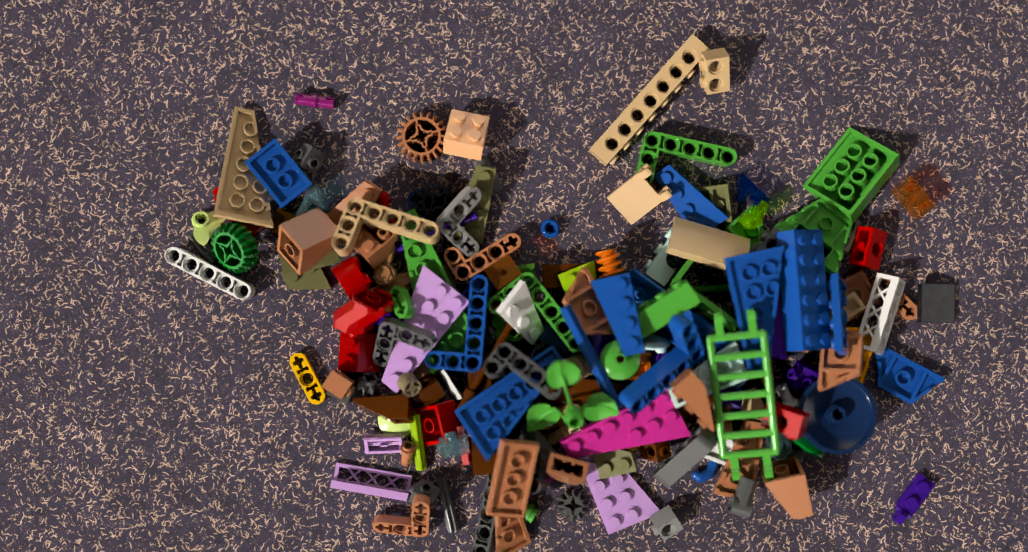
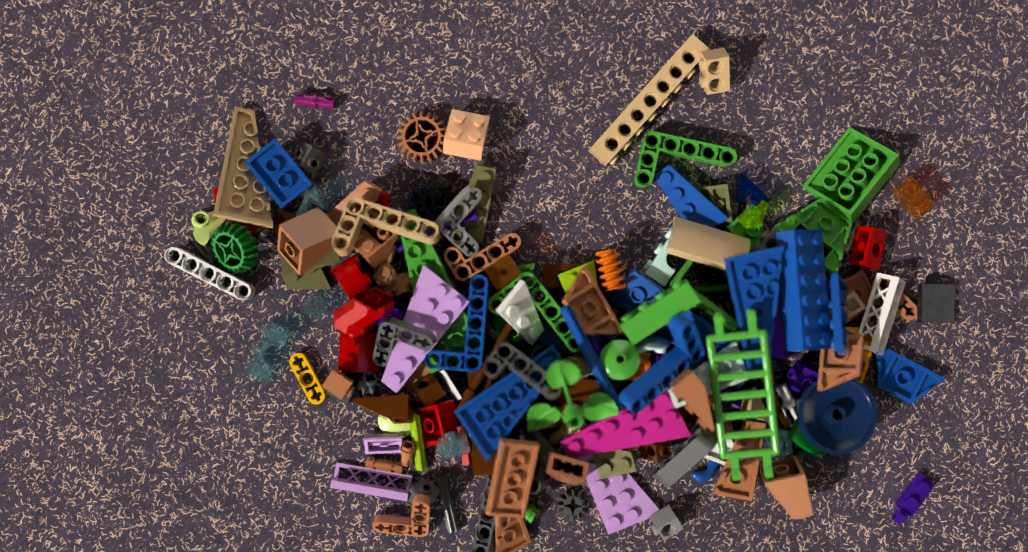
(259, 366): none -> clear light blue arch
(315, 306): none -> clear light blue gear
(384, 465): none -> nougat axle
(401, 300): bright green beam -> none
(409, 384): dark tan wheel -> none
(554, 223): blue plate -> none
(620, 307): blue wing -> none
(637, 196): tan flag -> none
(741, 501): dark grey piece -> none
(796, 420): red brick -> none

